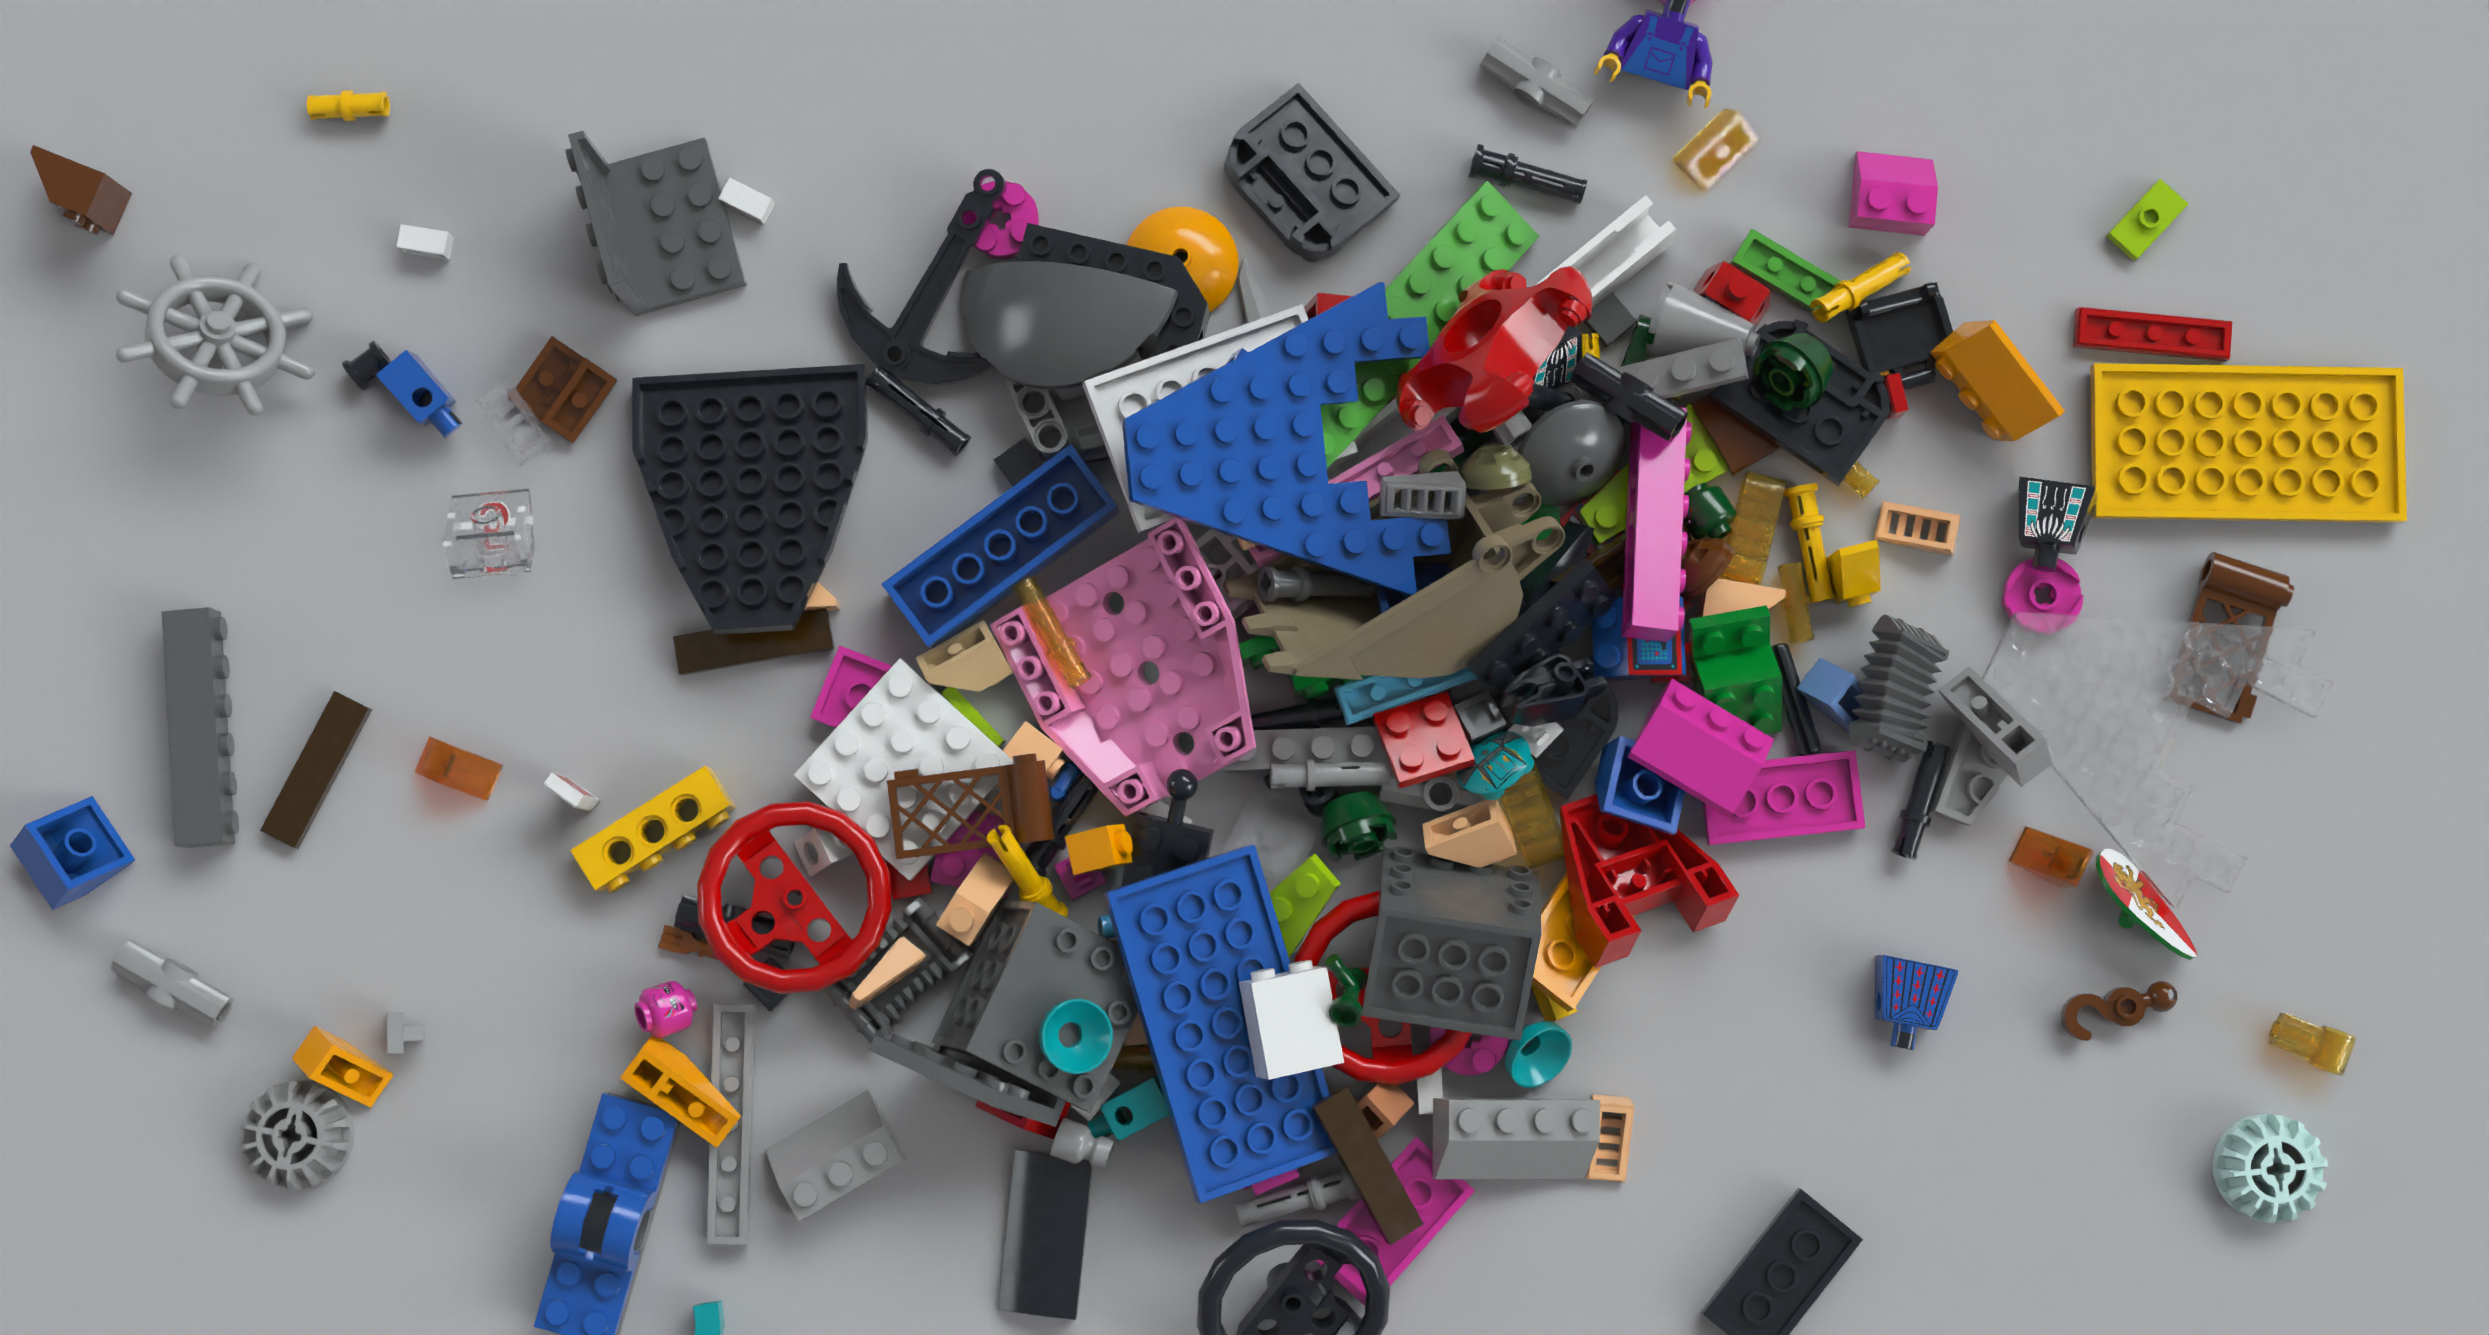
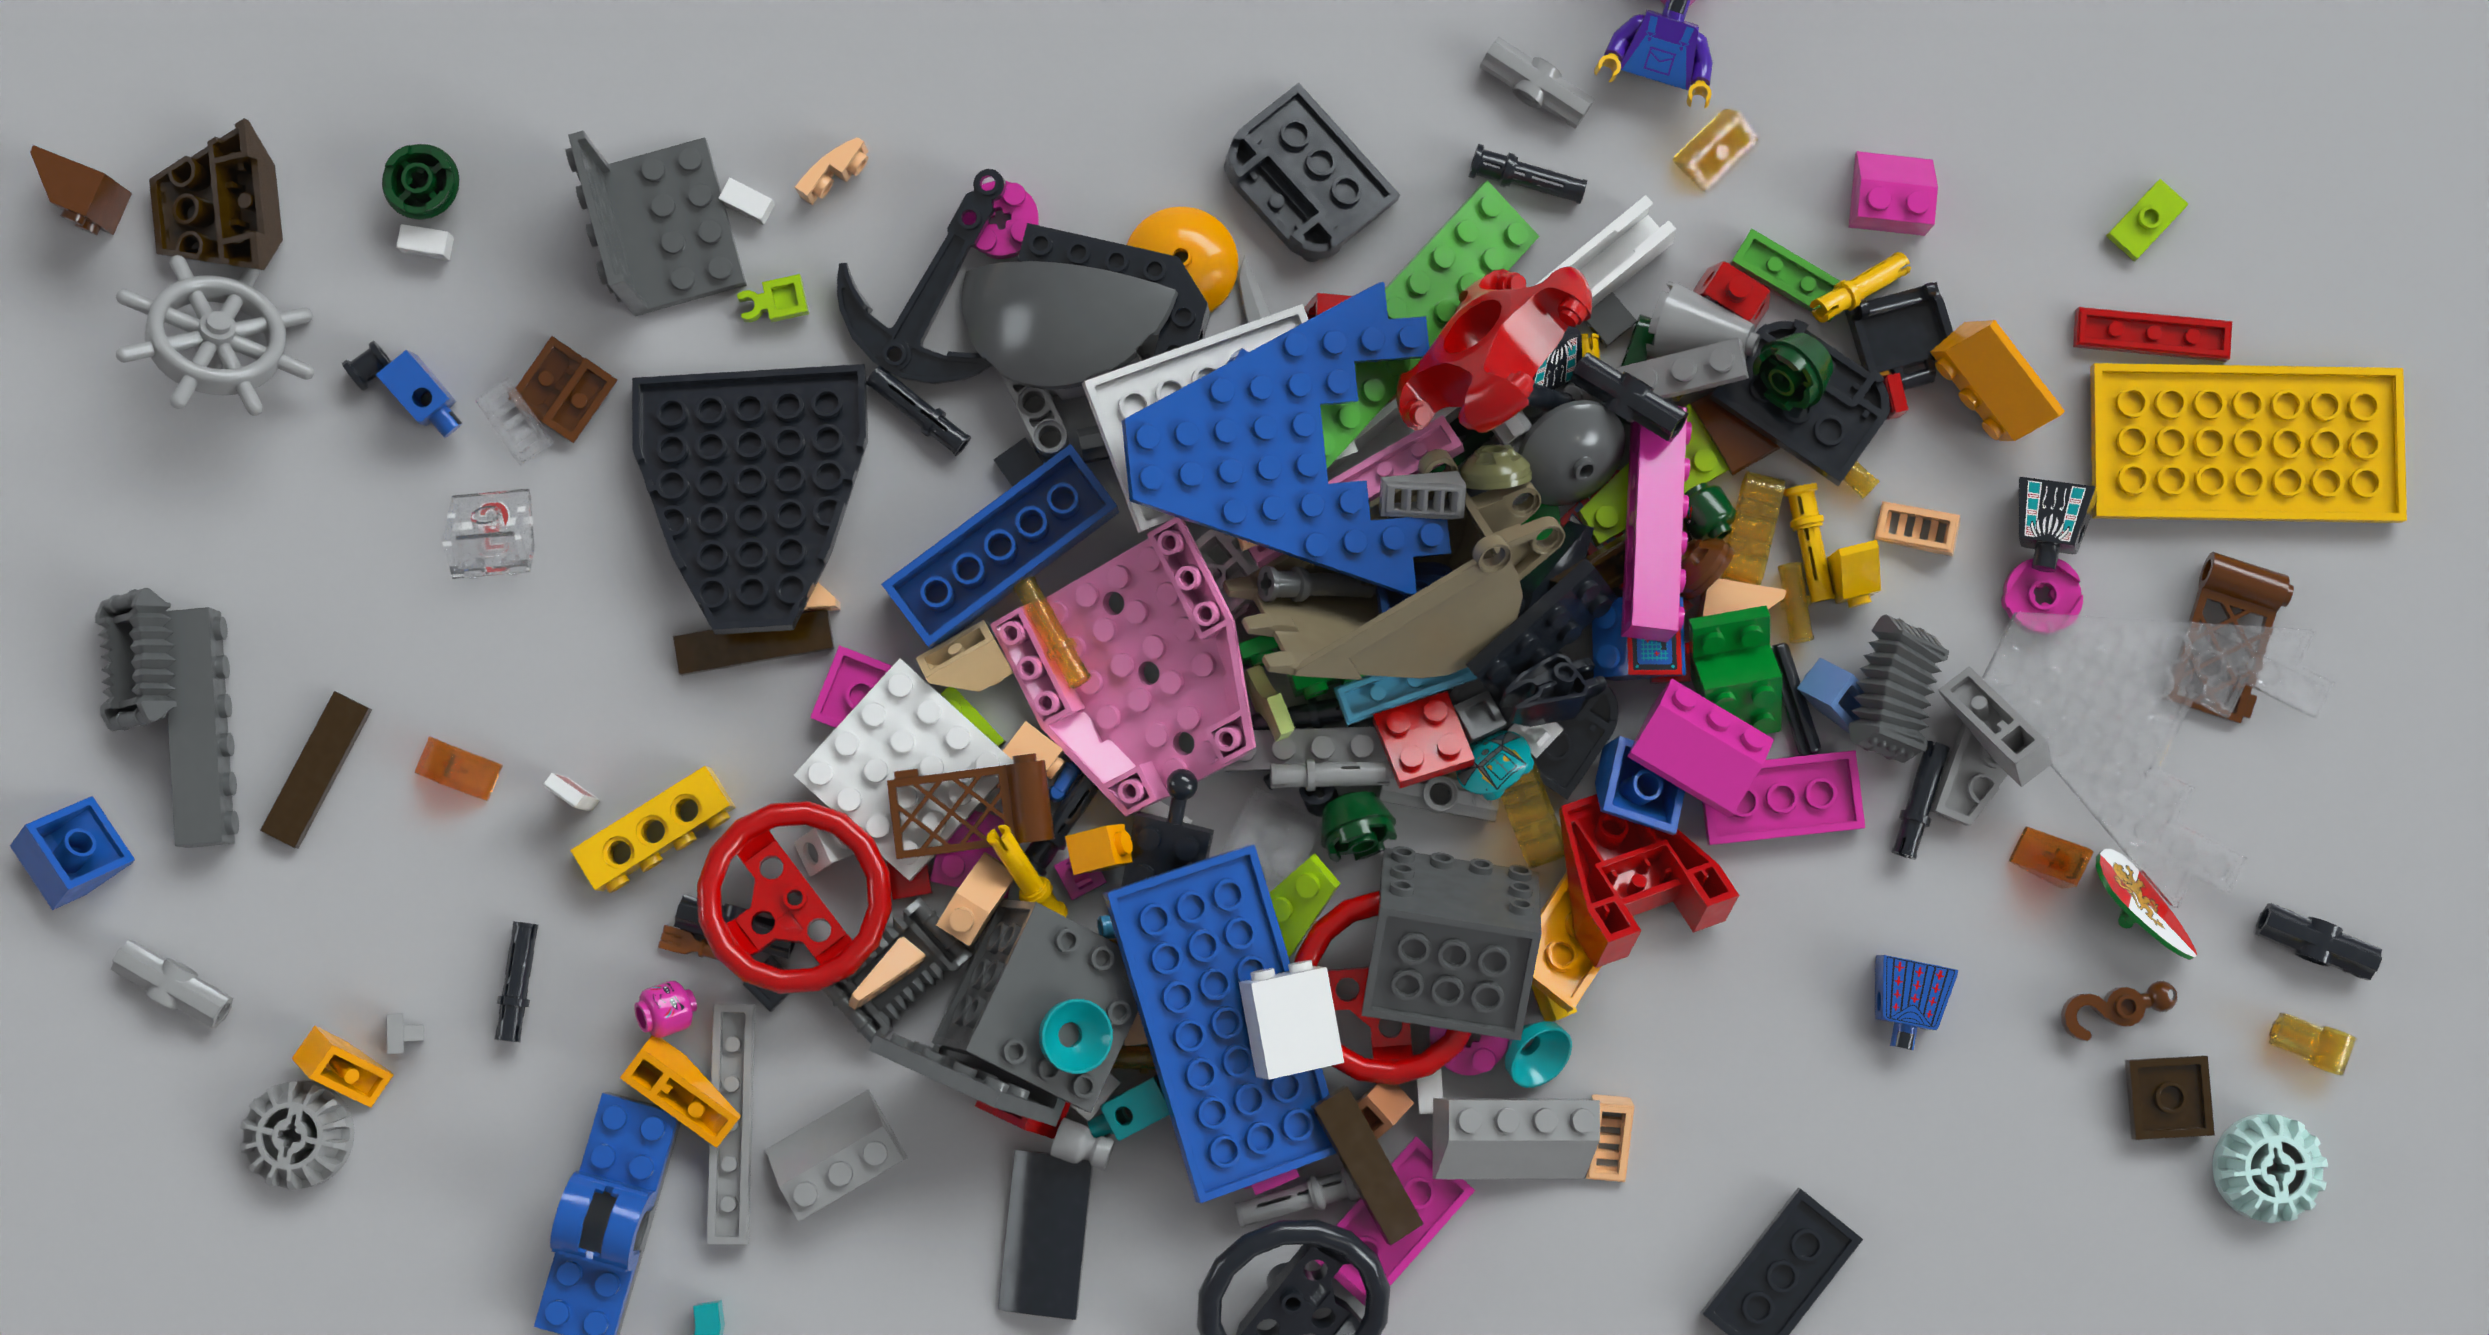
(136, 659): none -> dark grey piece
(220, 203): none -> dark brown wedge
(348, 105): yellow pin -> none
(420, 181): none -> dark green cone
(516, 982): none -> black pin
(781, 298): none -> lime plate
(842, 161): none -> light nougat slope
(1268, 703): none -> yellowish green tile
(1346, 1008): dark green piece -> none
(1471, 835): light nougat slope -> none
(2169, 1097): none -> dark brown plate
(2318, 941): none -> black piece

